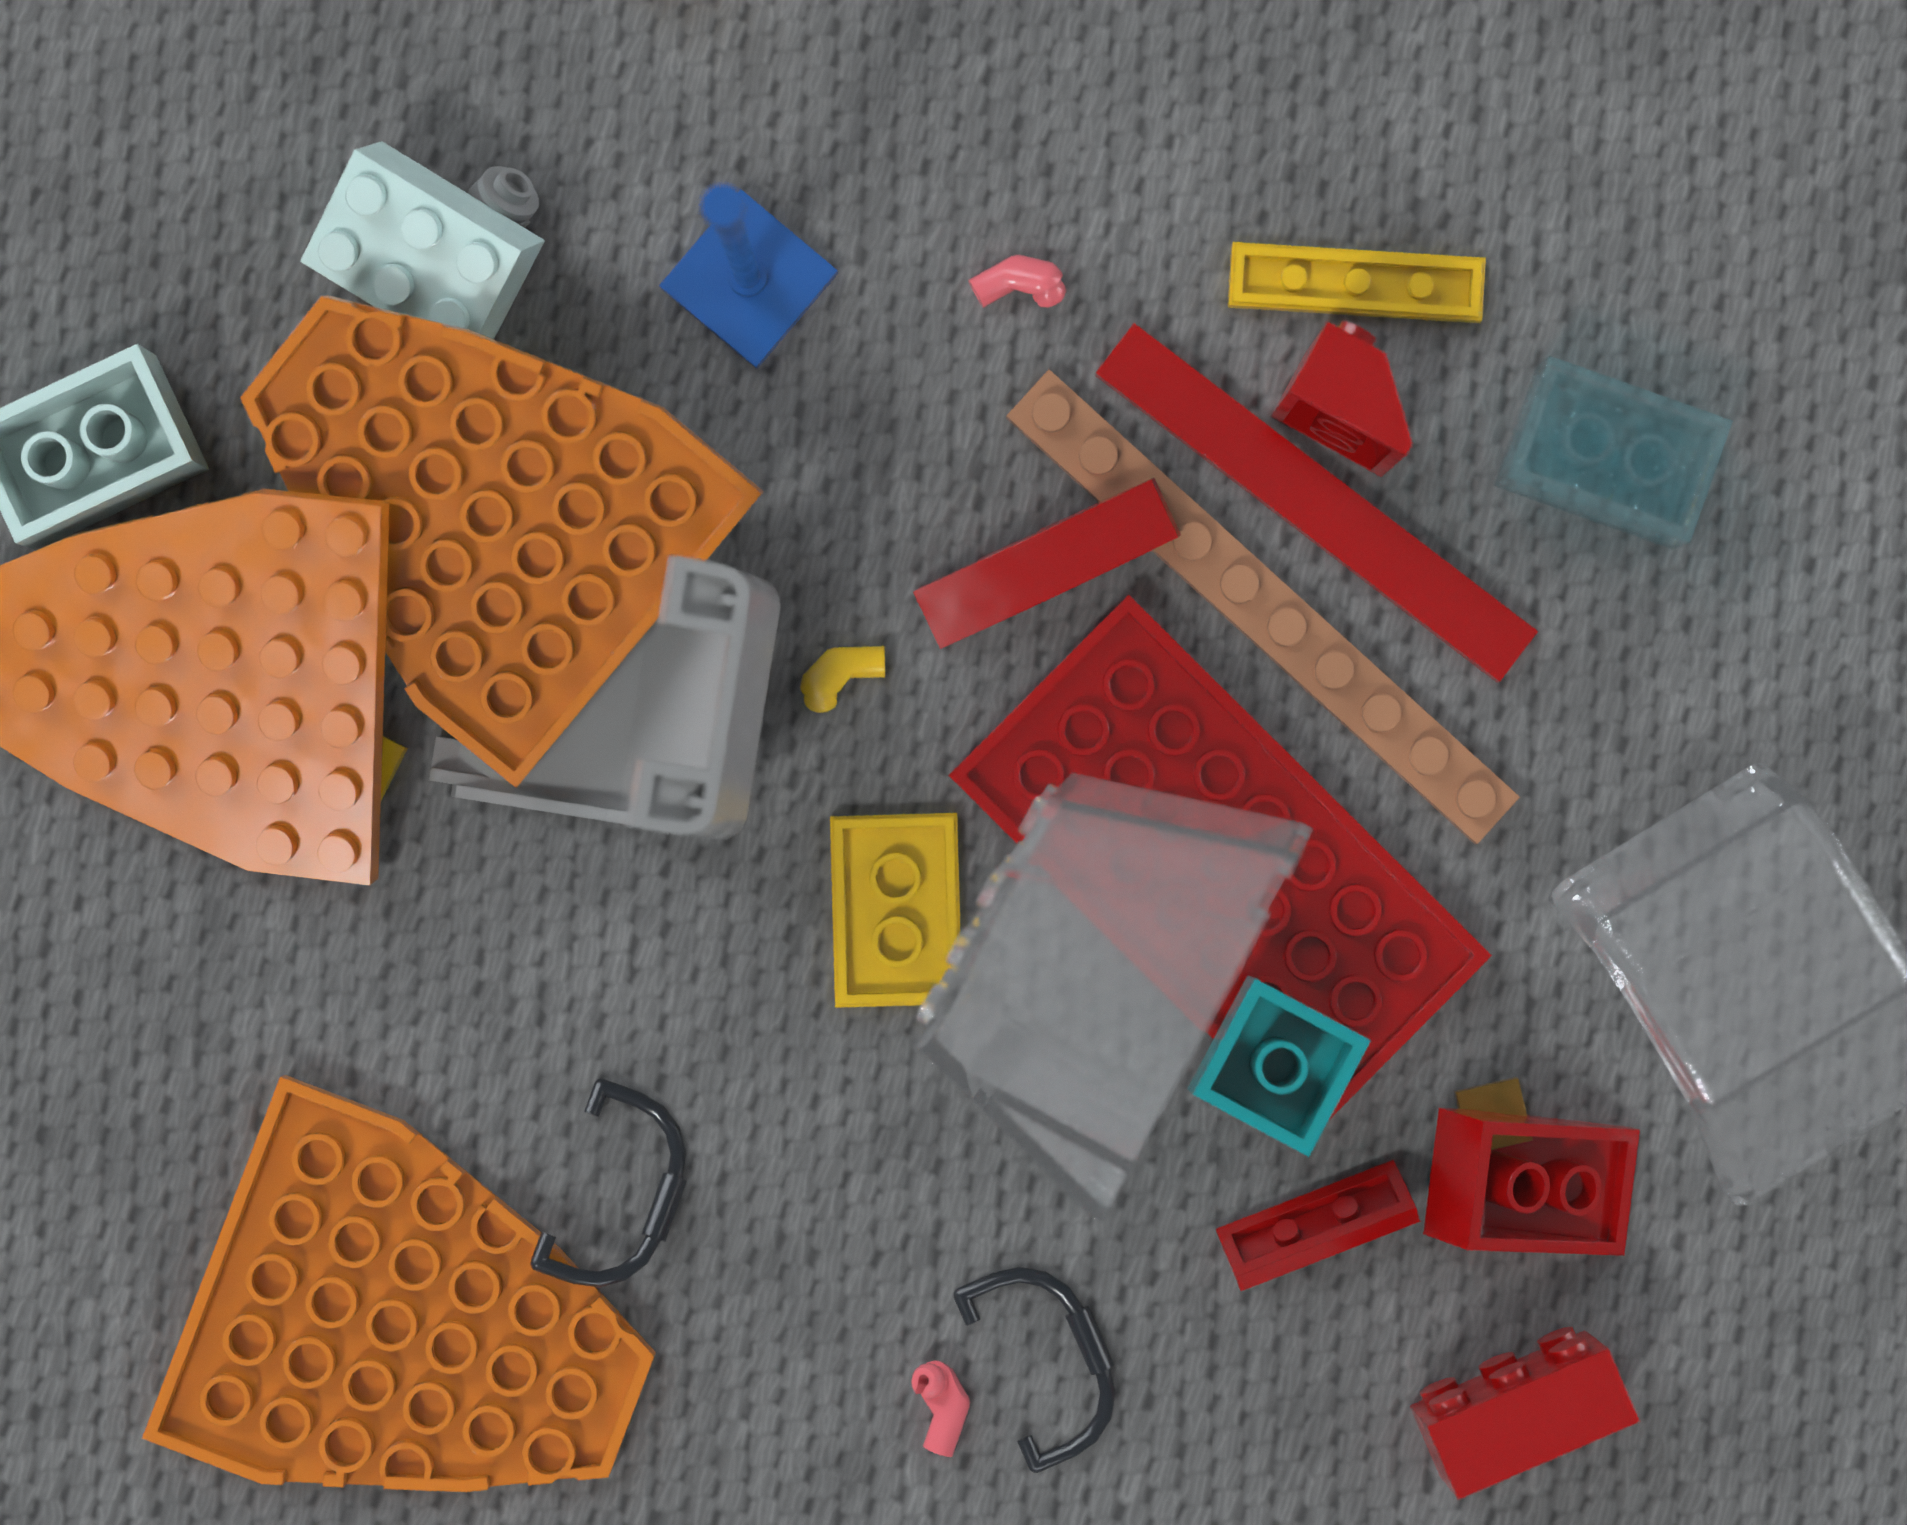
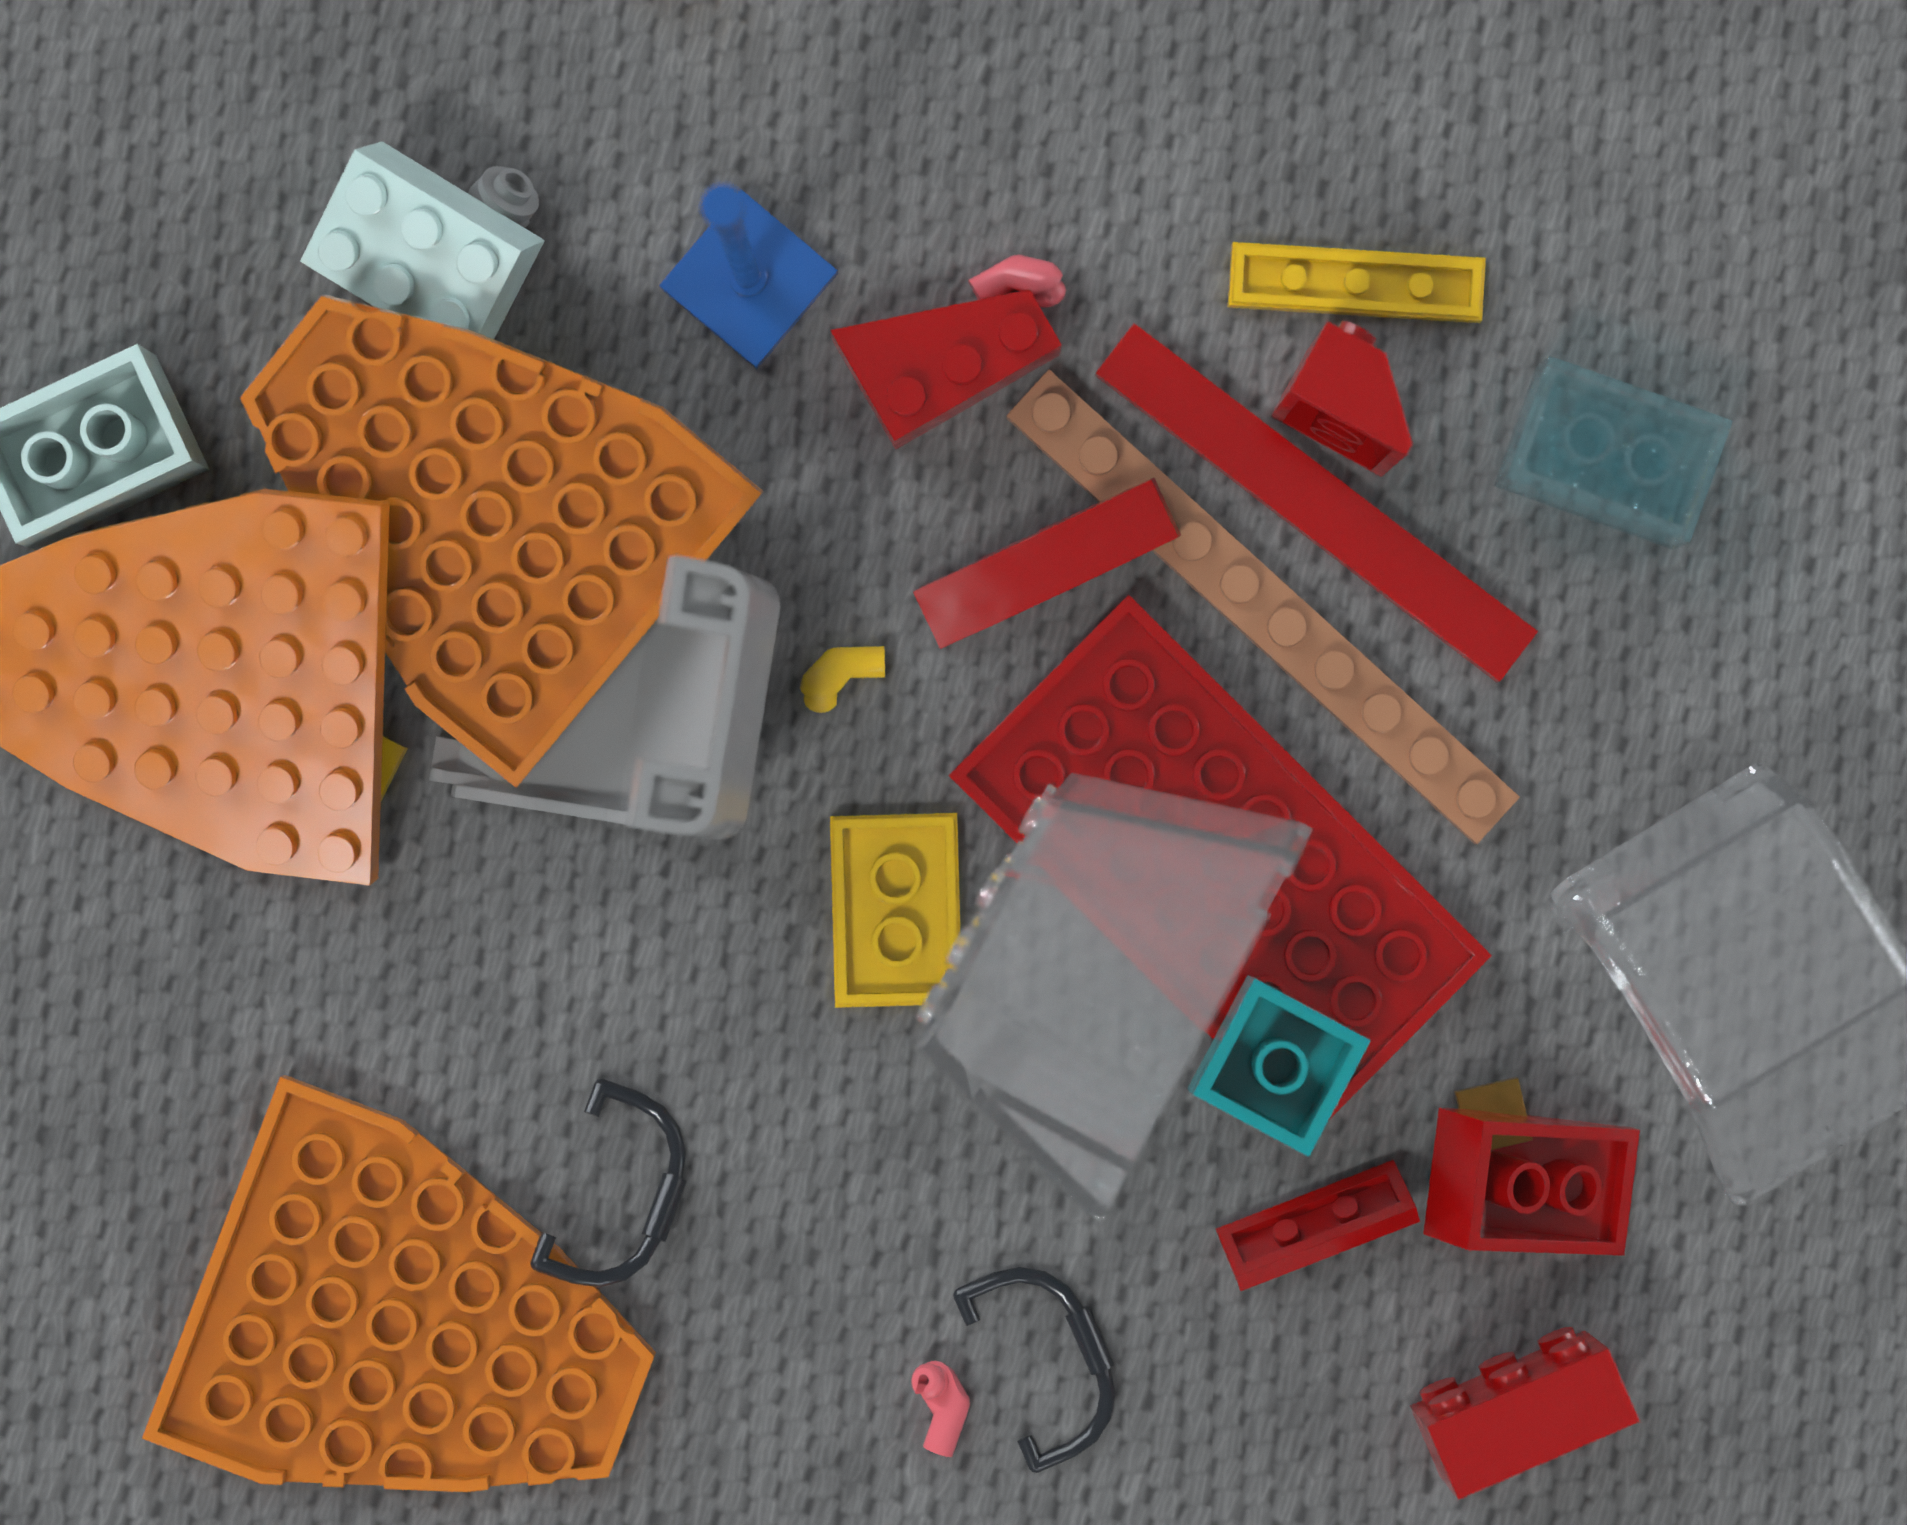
(944, 359): none -> red wedge

